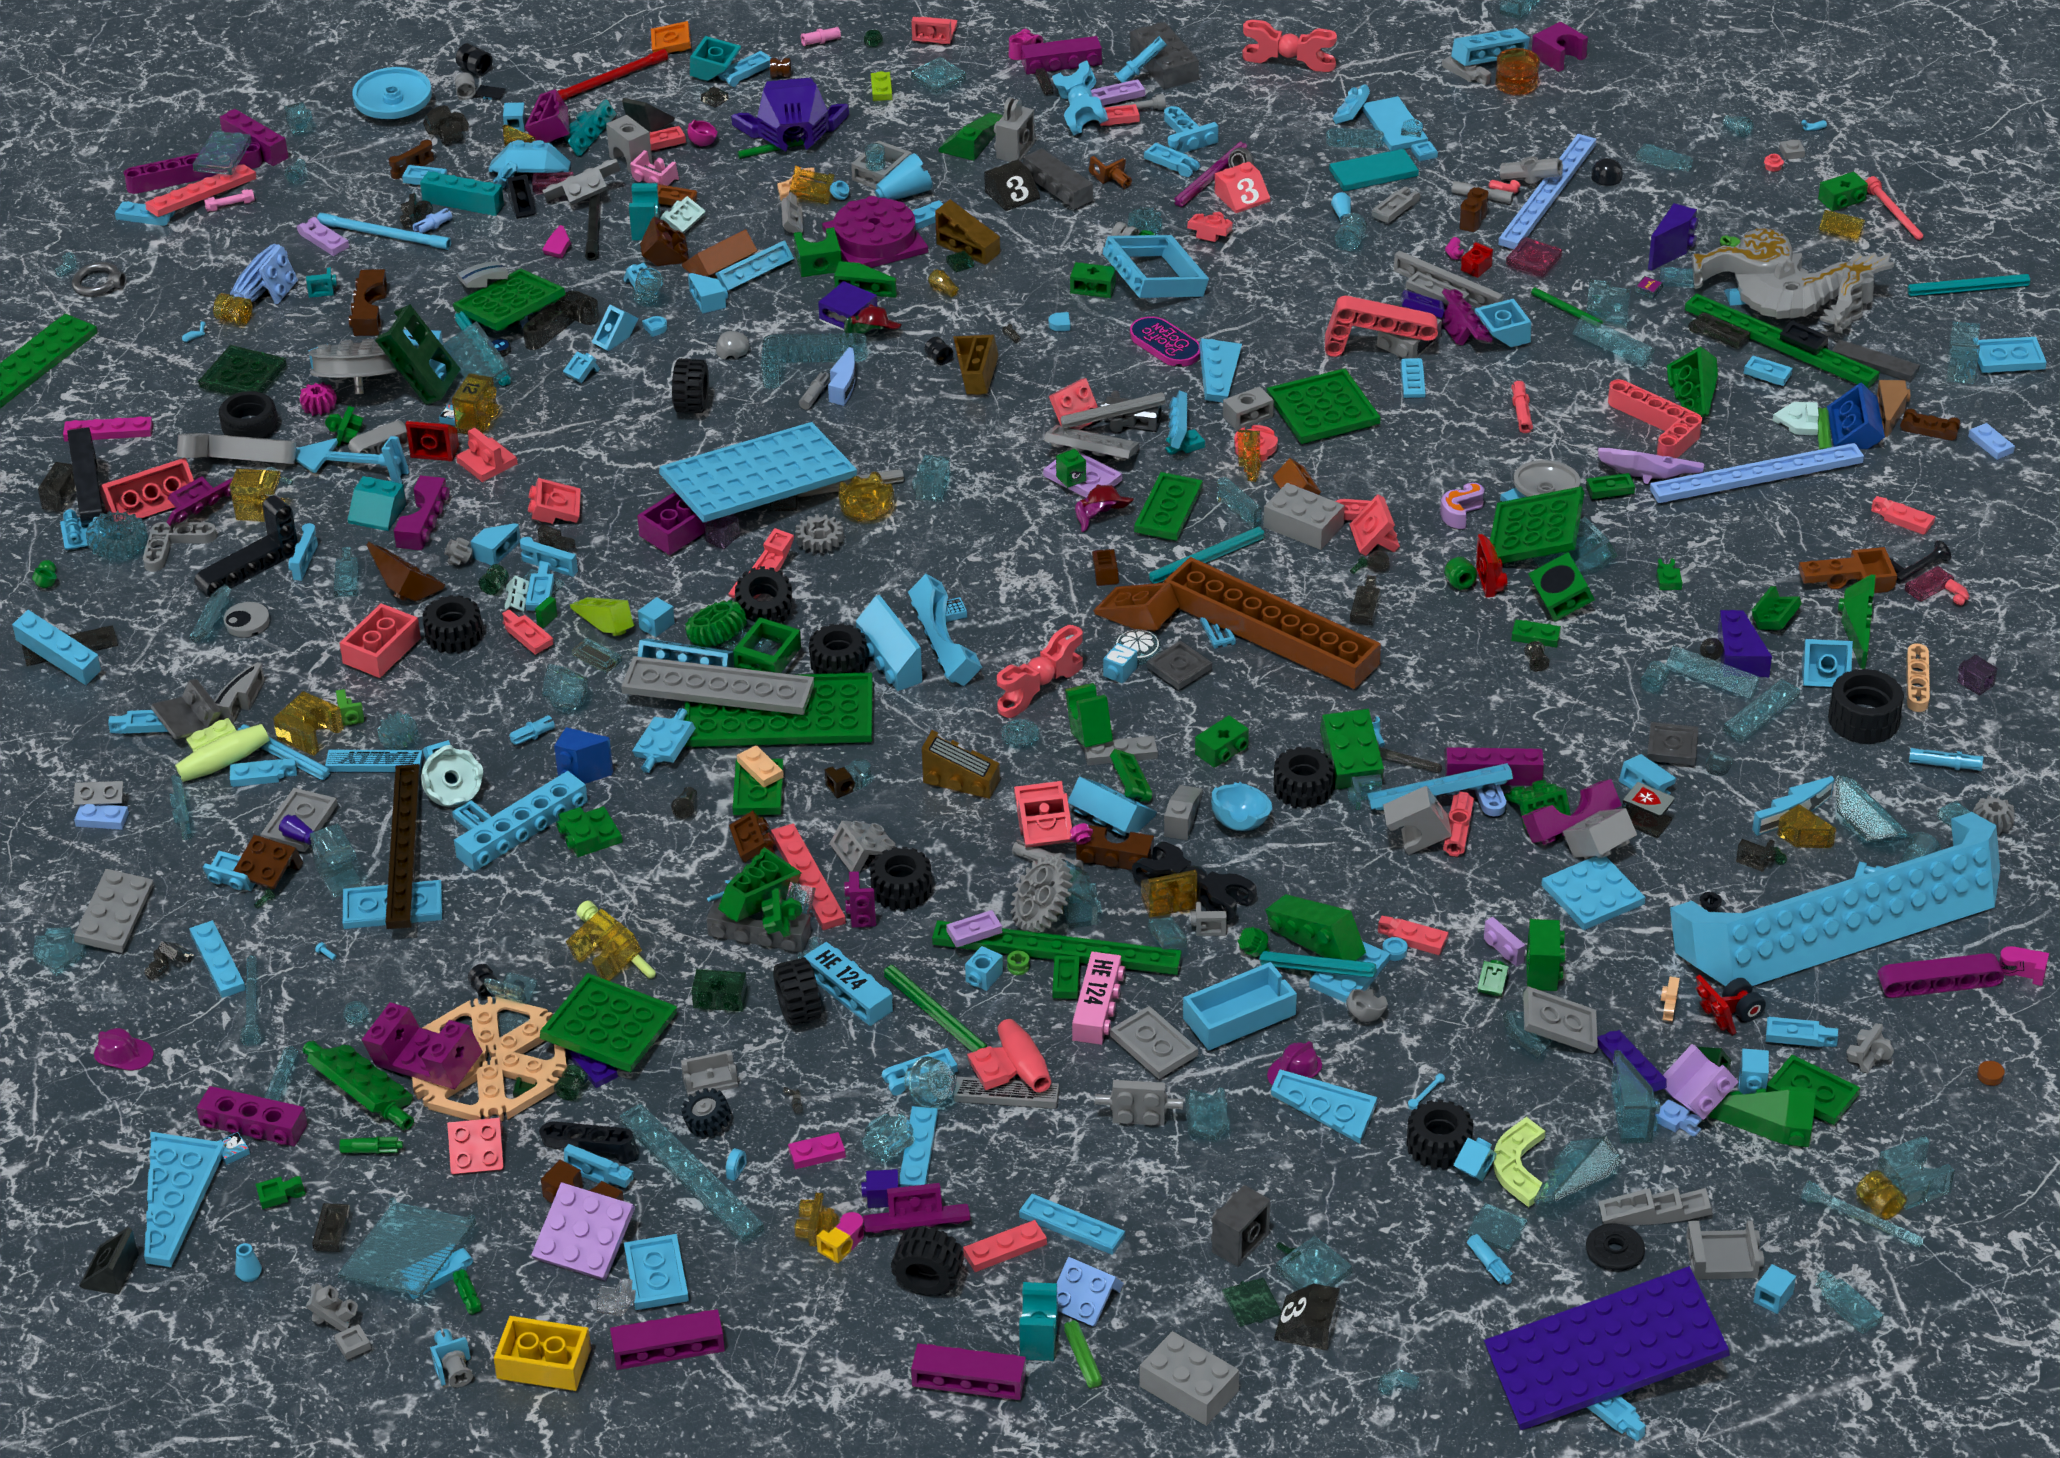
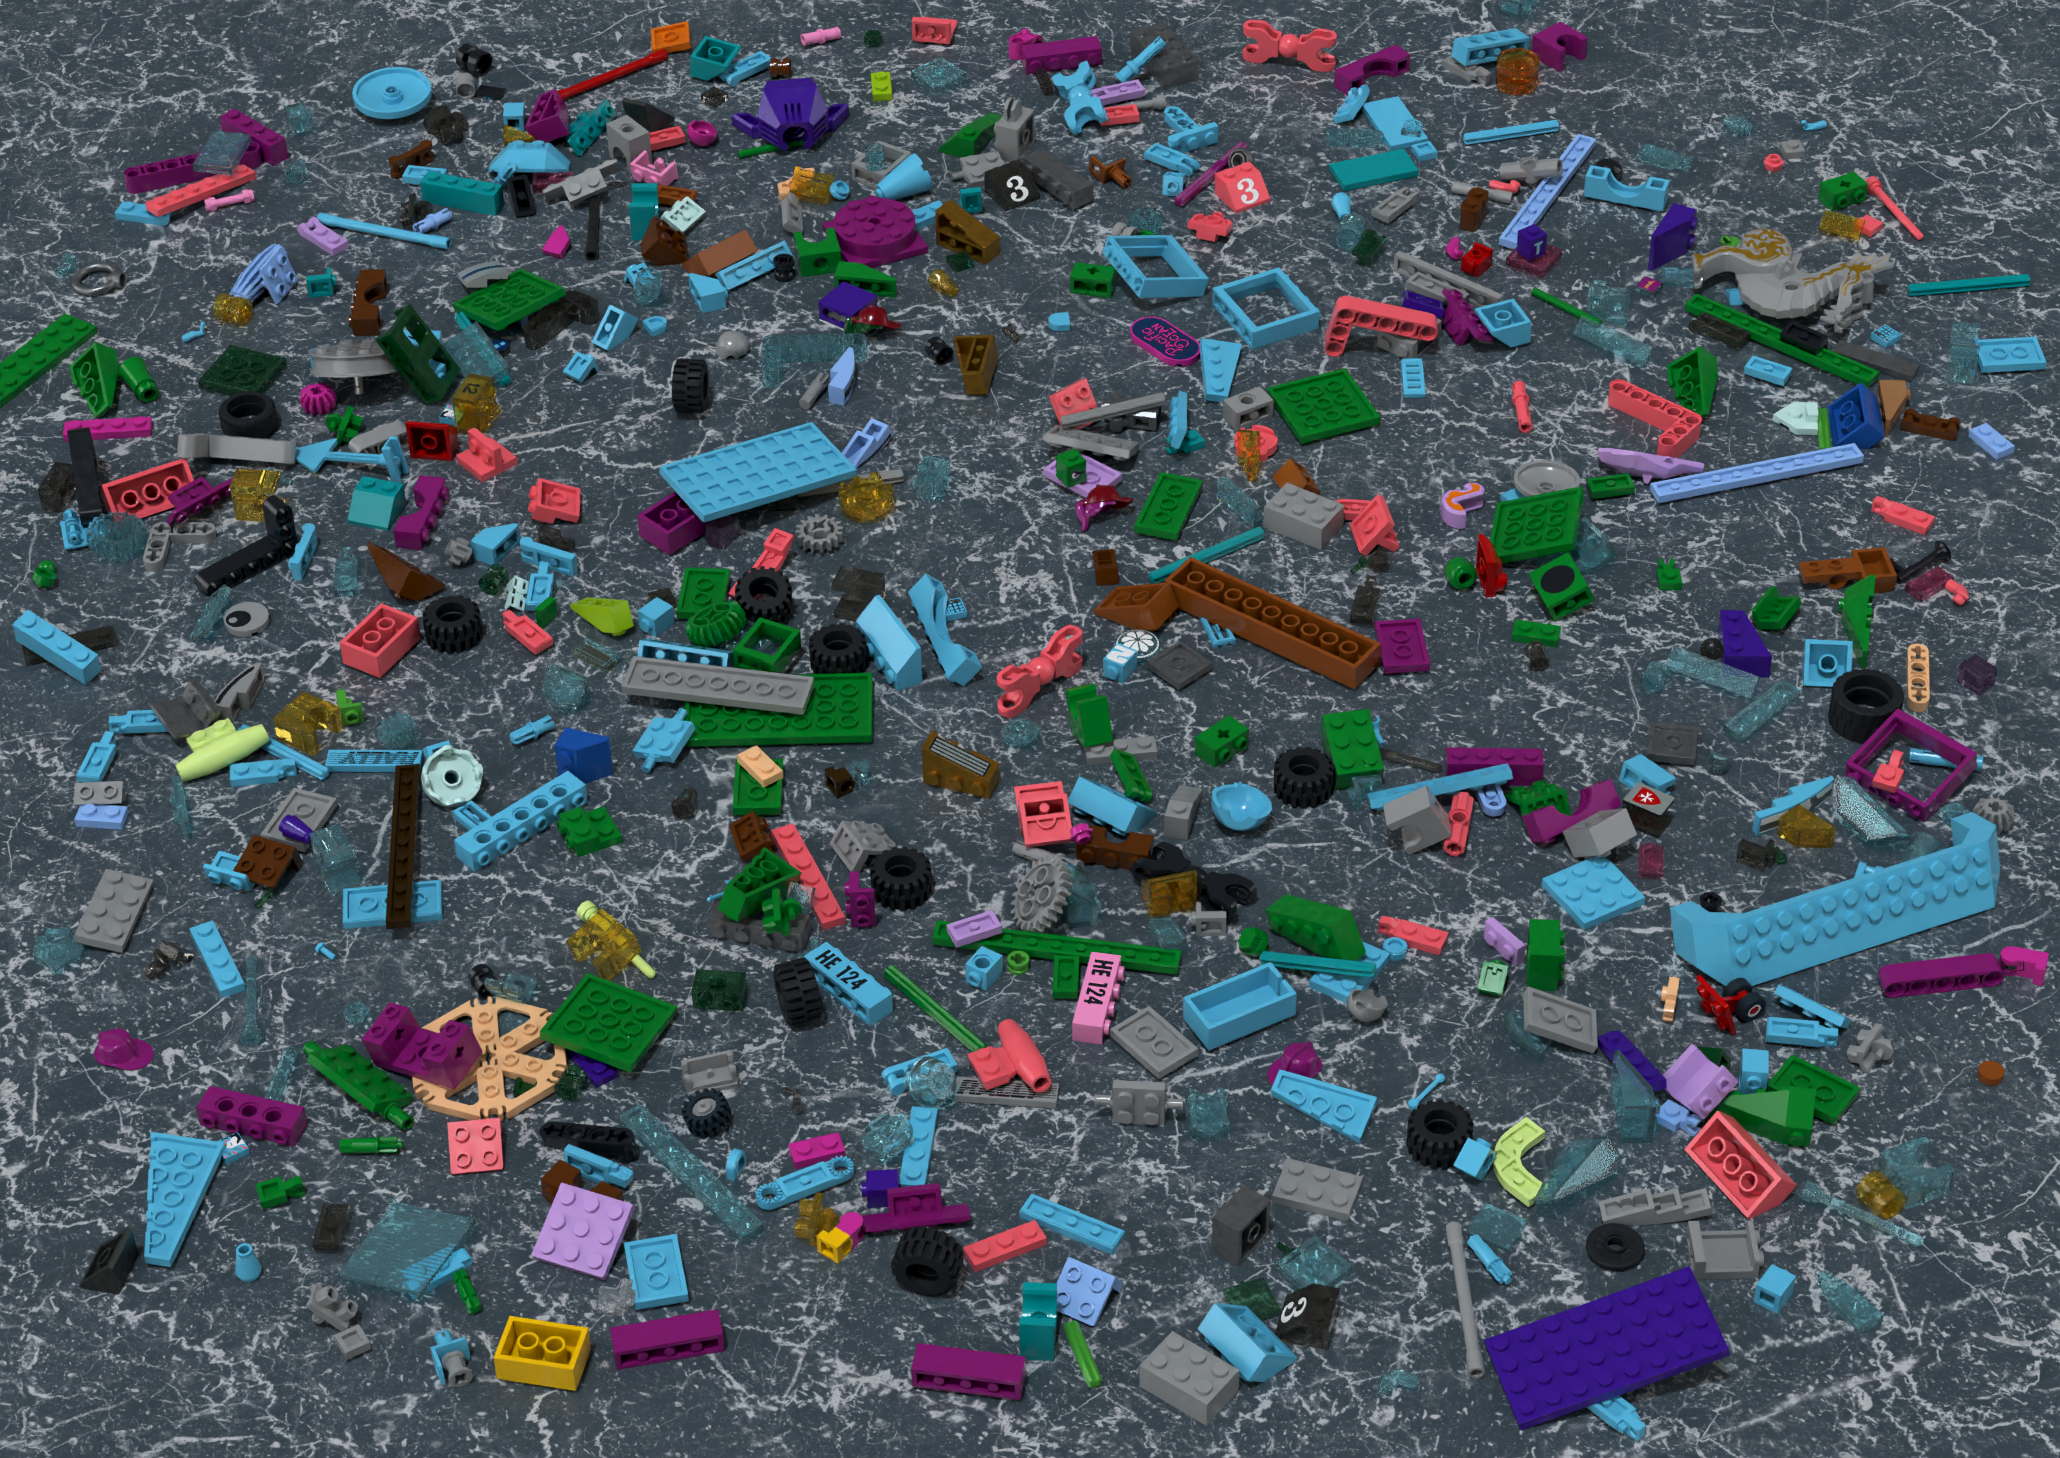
(96, 377): none -> green wedge
(98, 759): none -> medium azure hinge
(137, 377): none -> green plant
(663, 594): none -> clear smoke plate
(700, 589): none -> green plate
(784, 267): none -> black wheel
(804, 1182): none -> medium azure plate
(860, 589): none -> clear smoke piece
(867, 444): none -> light blue slope
(971, 200): none -> teal bracket
(975, 166): none -> light grey plate
(1173, 183): none -> medium azure bracket
(1245, 1342): none -> medium azure slope
(1272, 332): none -> medium azure window
(1317, 1189): none -> light grey plate
(1368, 247): none -> clear green hips
(1389, 61): none -> magenta arch
(1402, 646): none -> magenta plate
(1473, 1354): none -> light grey piece
(1511, 132): none -> medium azure axle
(1531, 242): none -> dark purple brick
(1603, 185): none -> medium azure arch
(1650, 860): none -> clear pink bracket
(1739, 1166): none -> coral slope
(1812, 1008): none -> medium azure plate
(1871, 225): none -> coral tile
(1885, 336): none -> medium azure tile
(1890, 776): none -> coral plate
(1925, 736): none -> magenta window

